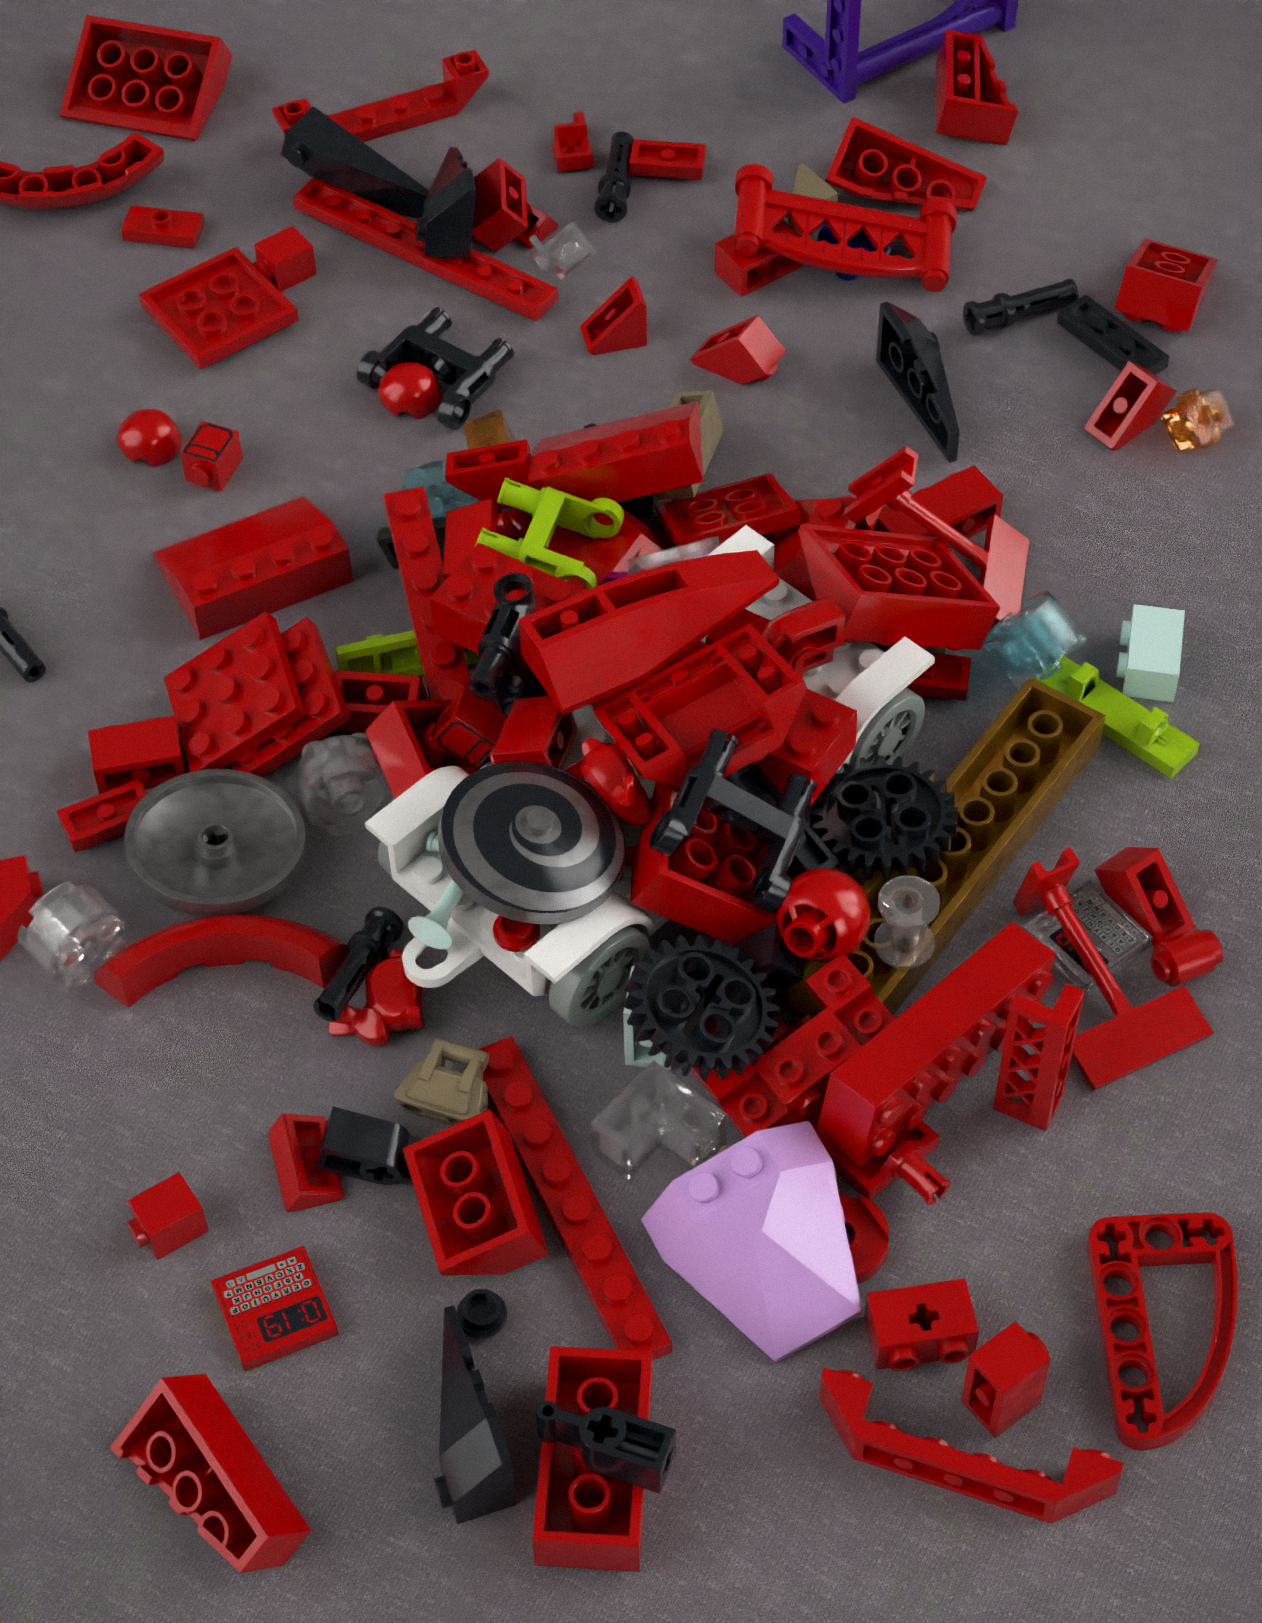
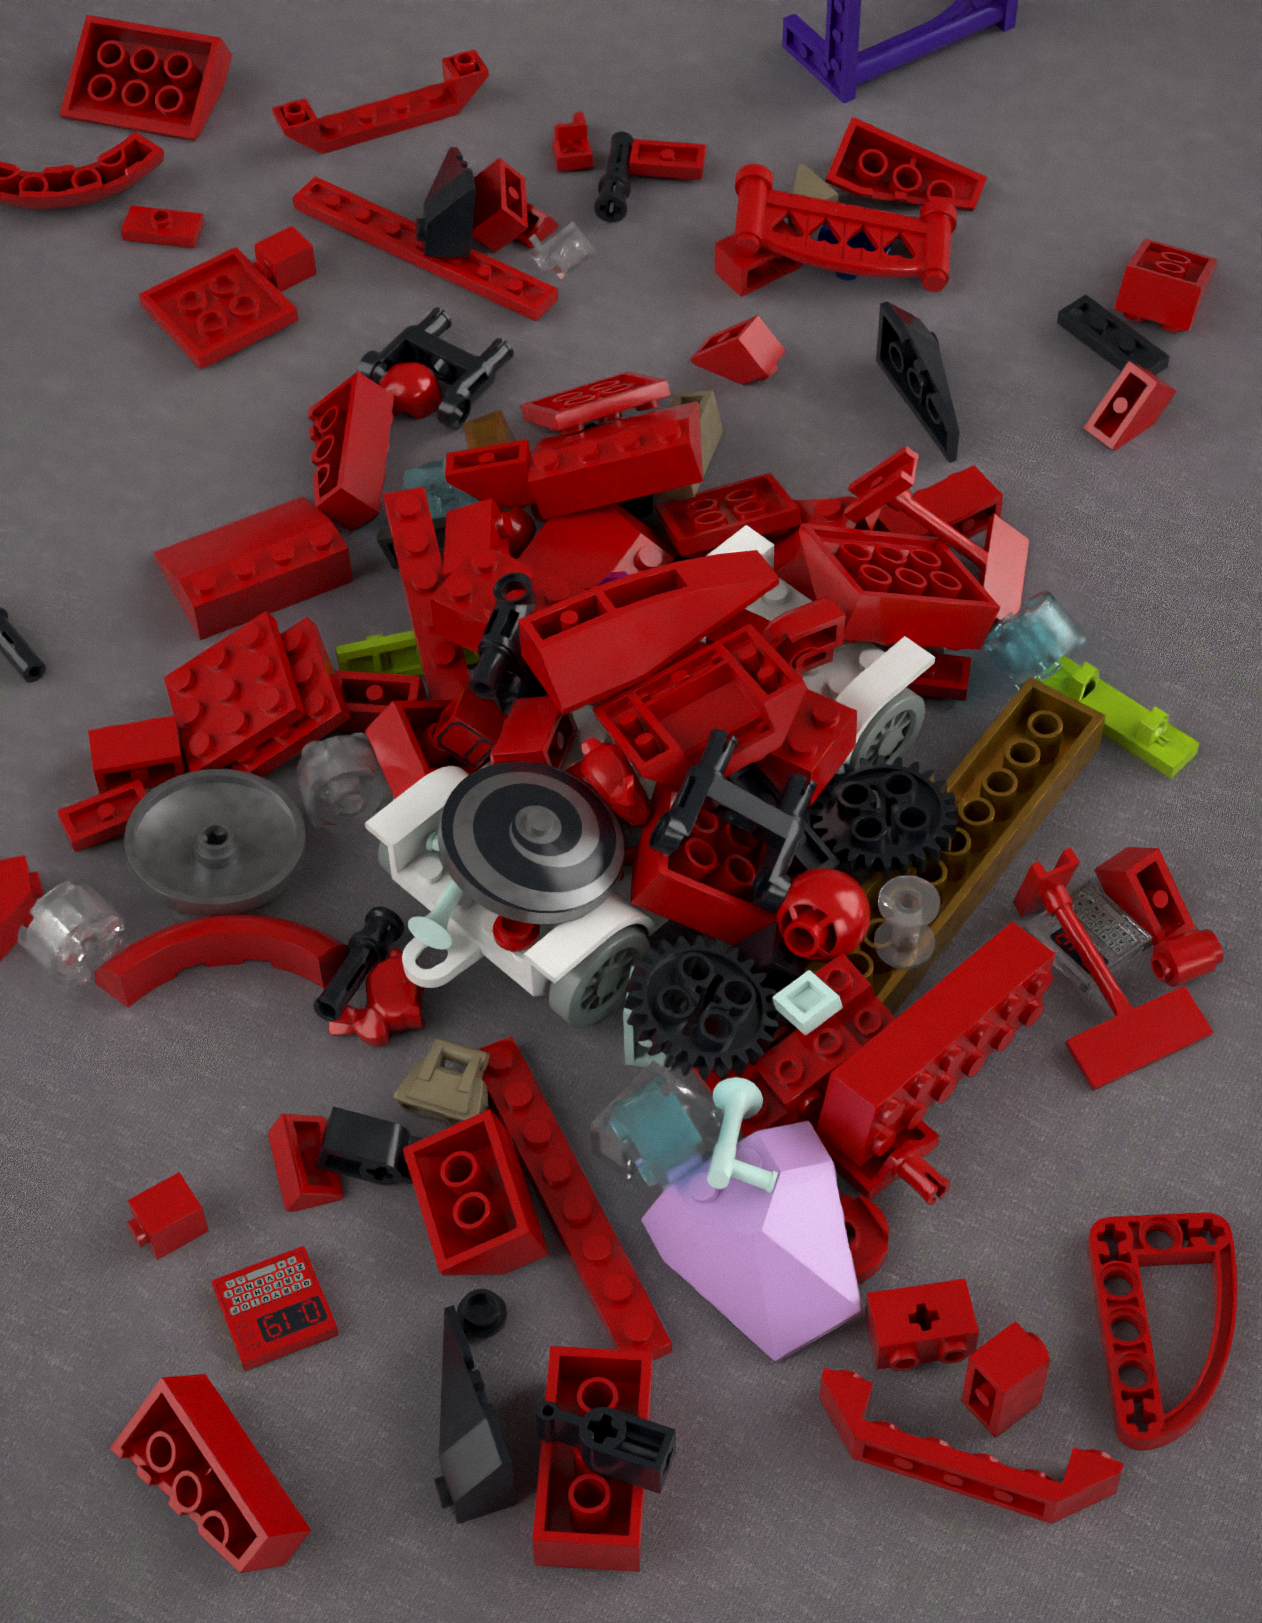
(149, 436): red hair -> none
(211, 456): red brick -> none
(341, 159): black wedge -> none
(351, 450): none -> red wedge
(549, 509): lime connector -> none
(596, 400): none -> red plate
(618, 322): red slope -> none
(660, 1134): none -> clear light blue brick
(678, 553): clear plate -> none
(739, 1101): none -> light aqua piece
(807, 1002): none -> light aqua plate
(968, 93): red wedge -> none
(1004, 309): black pin -> none
(1047, 1067): red fence -> none
(1152, 652): light aqua brick -> none
(1197, 419): clear orange brick -> none

